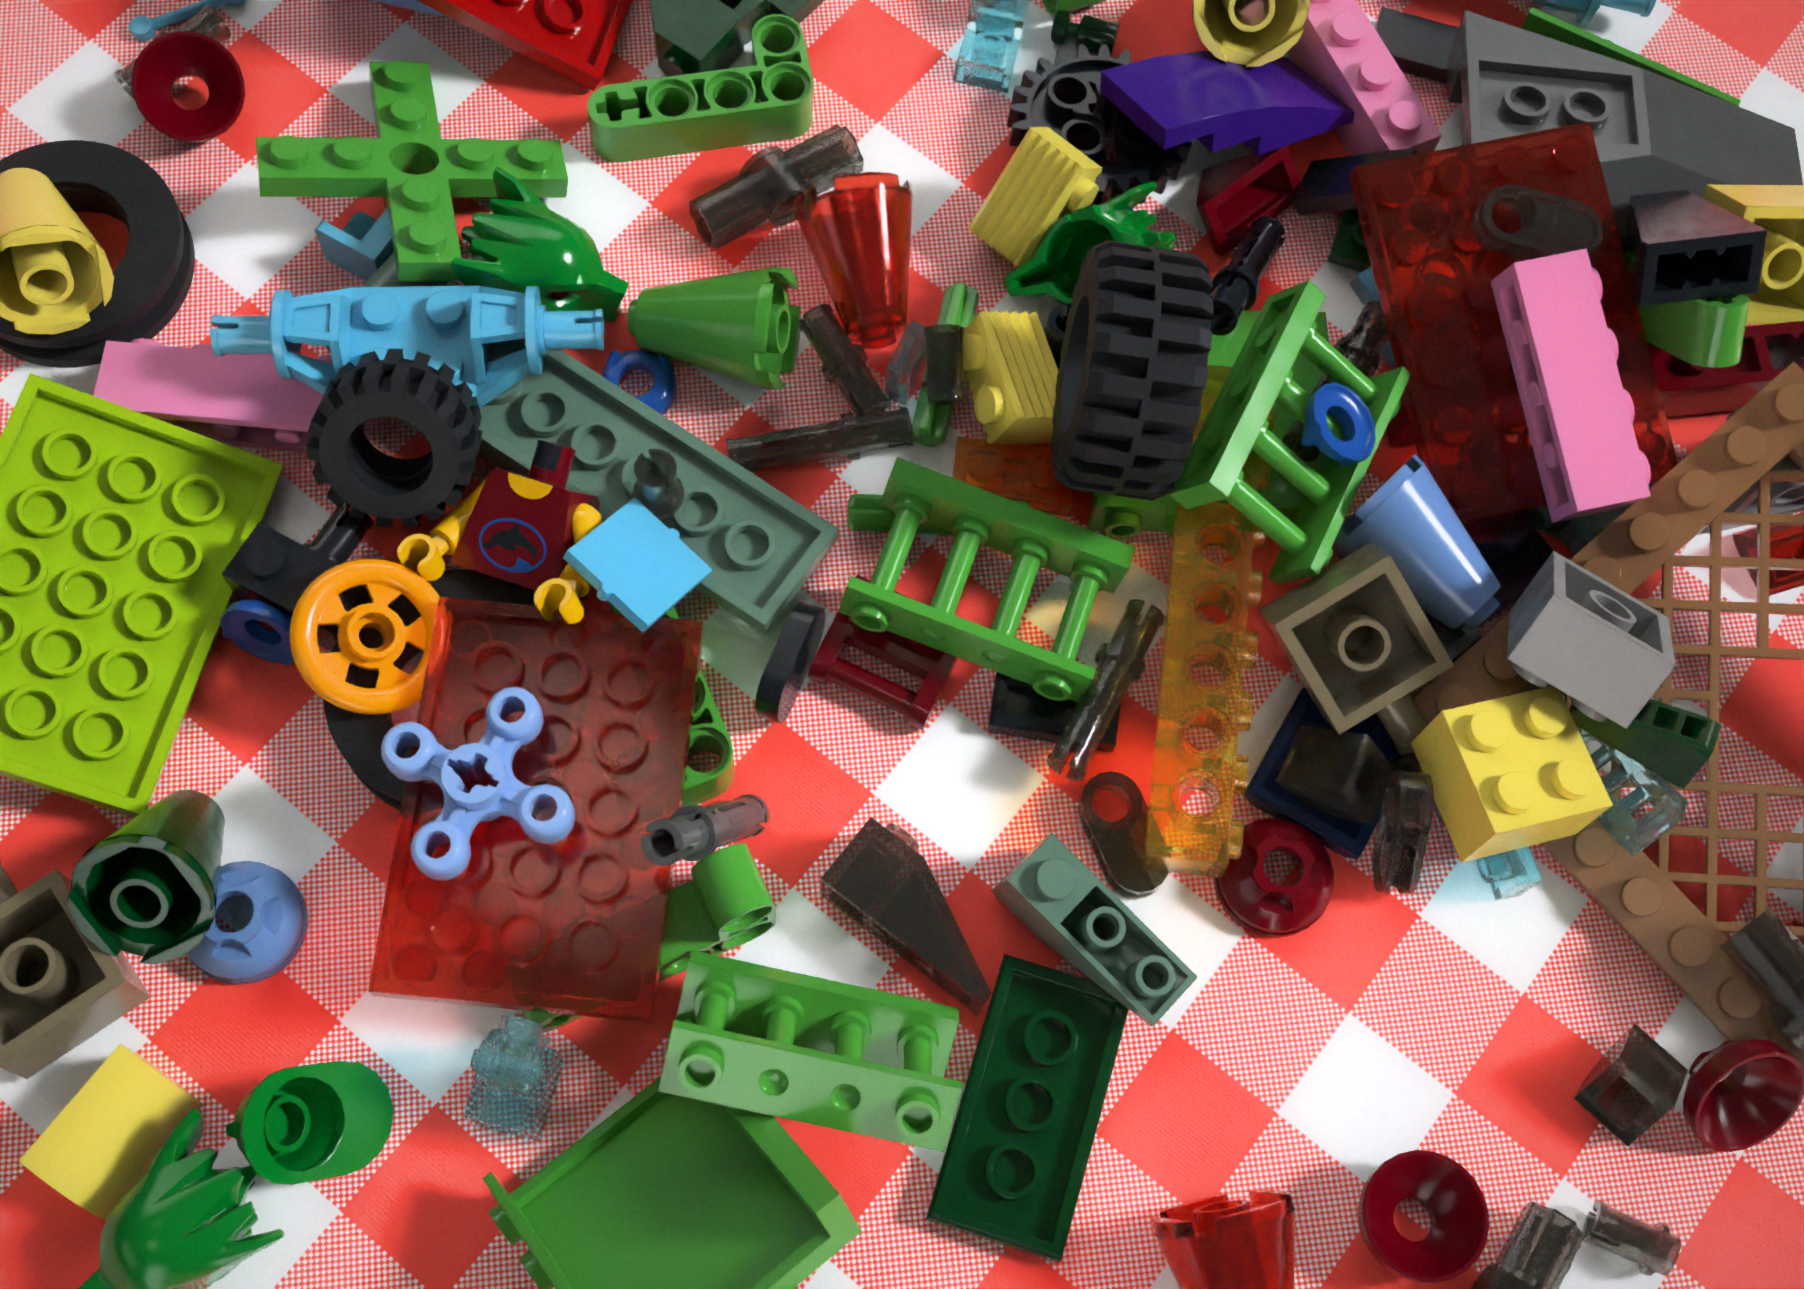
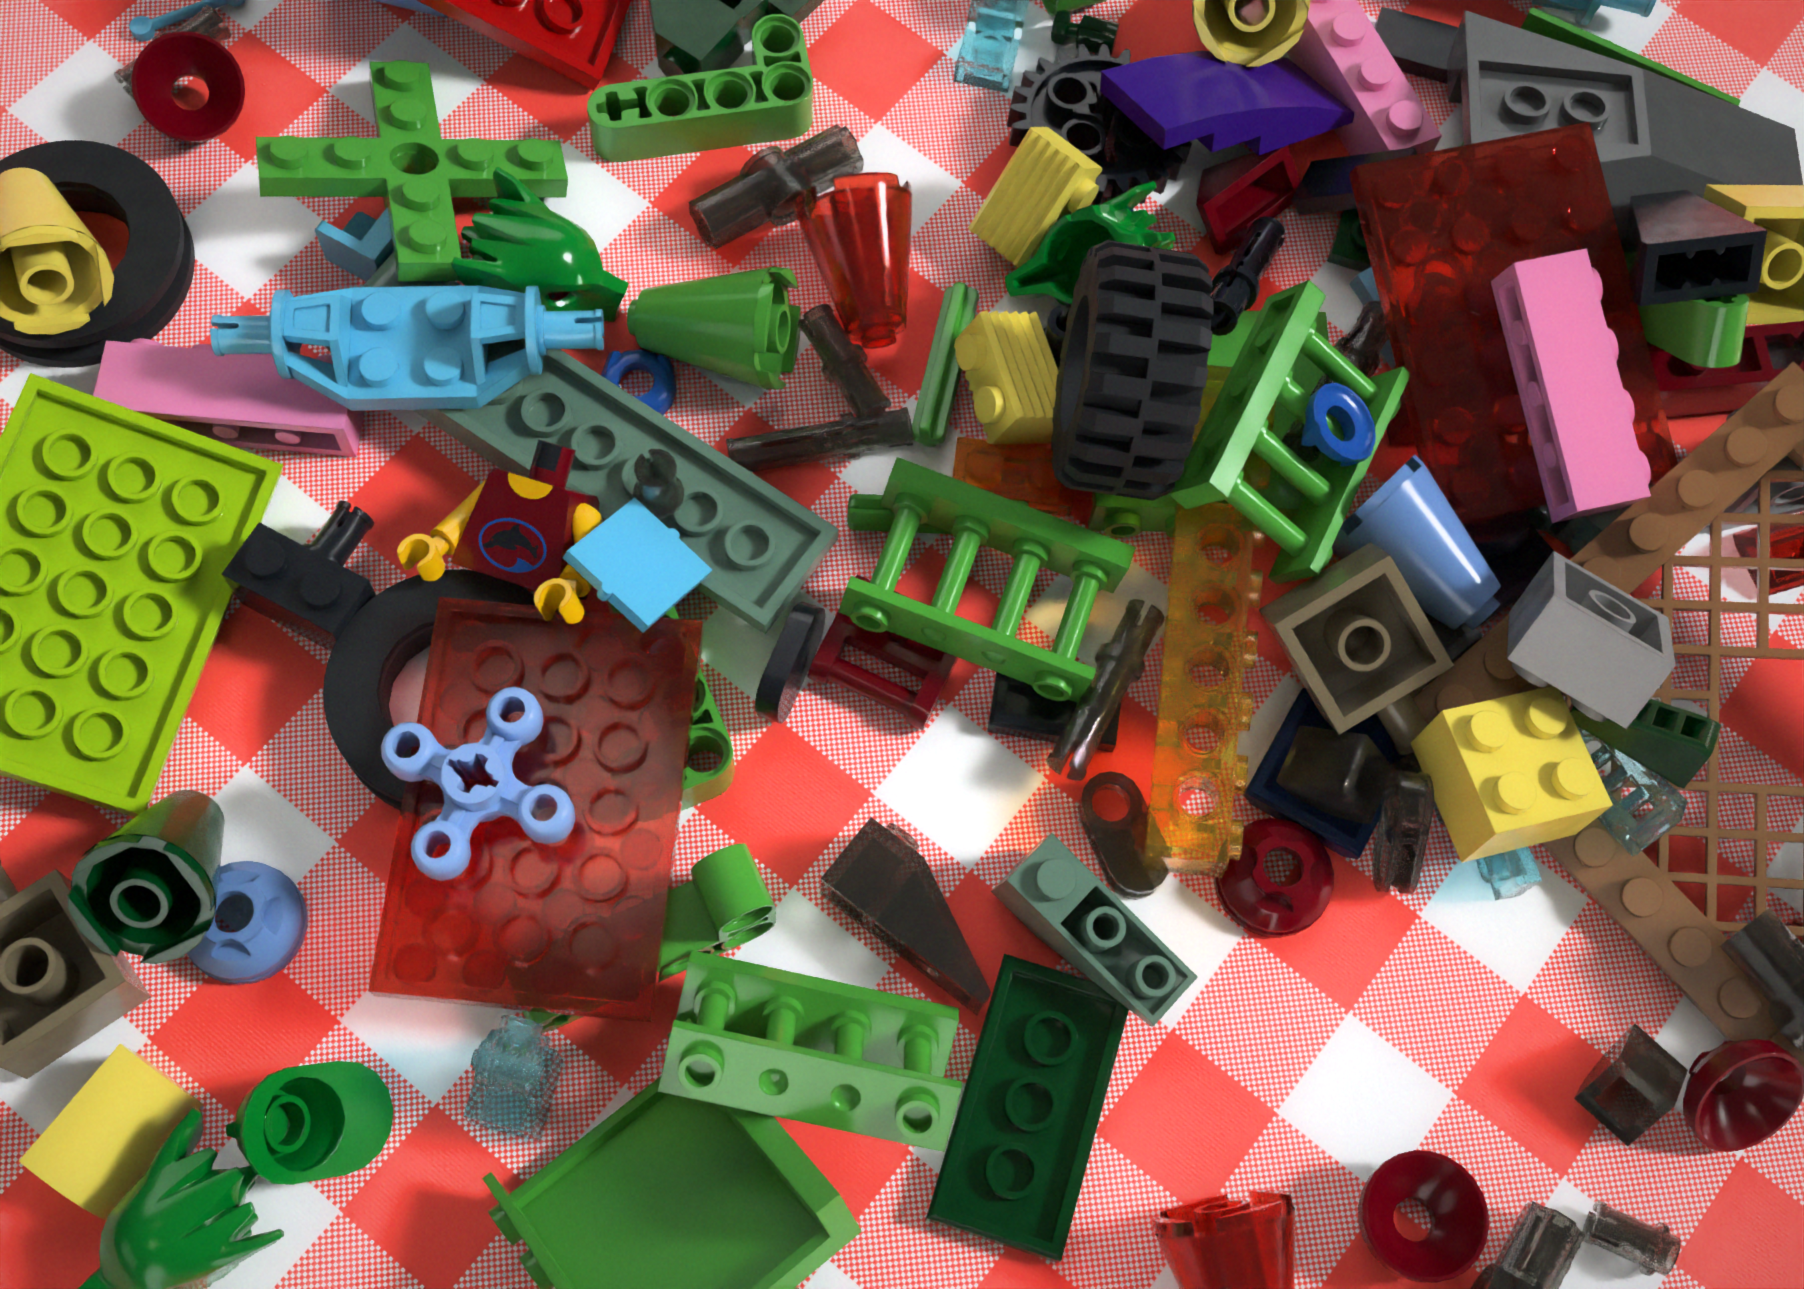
(241, 627): blue piece -> none
(322, 606): light orange plate -> none
(386, 484): black tyre -> none
(698, 831): dark grey pin -> none
(906, 364): clear light blue tile -> none
(944, 365): clear smoke pin -> none
(1547, 224): clear smoke piece -> none

